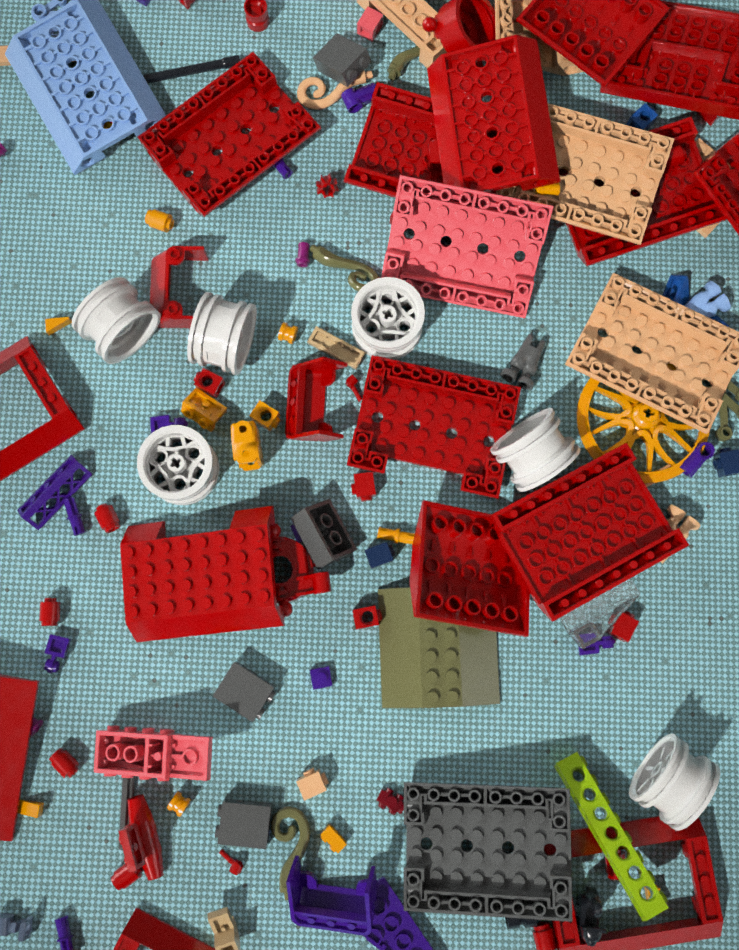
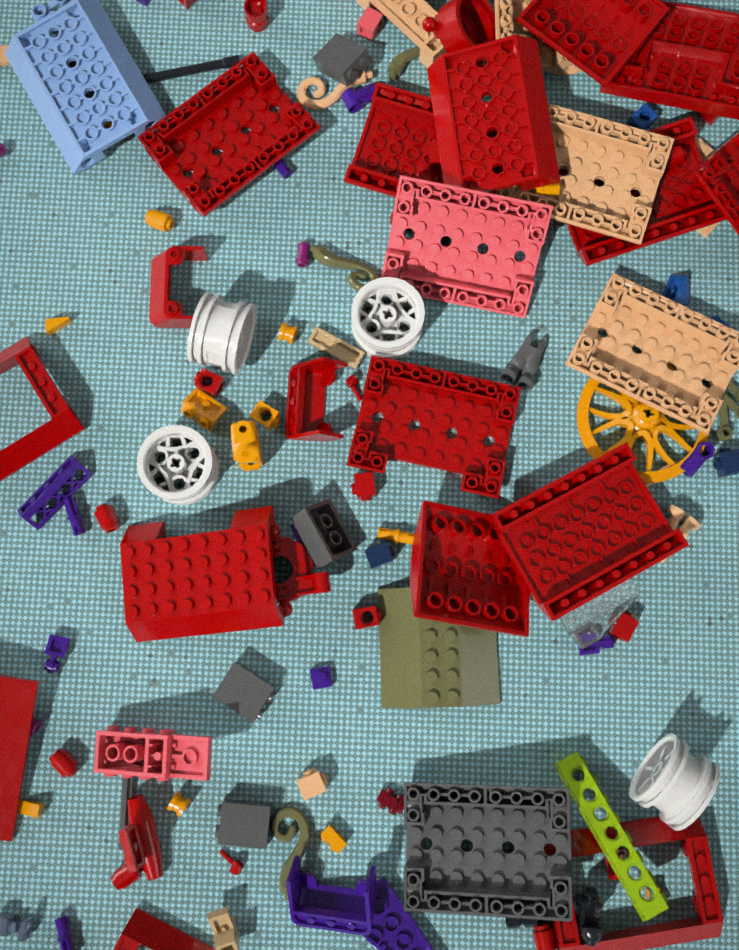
(49, 612): red brick -> none
(115, 320): white wheel -> none
(162, 421): dark purple plate -> none
(327, 186): red gear -> none
(535, 450): white wheel -> none
(700, 301): light blue piece -> none

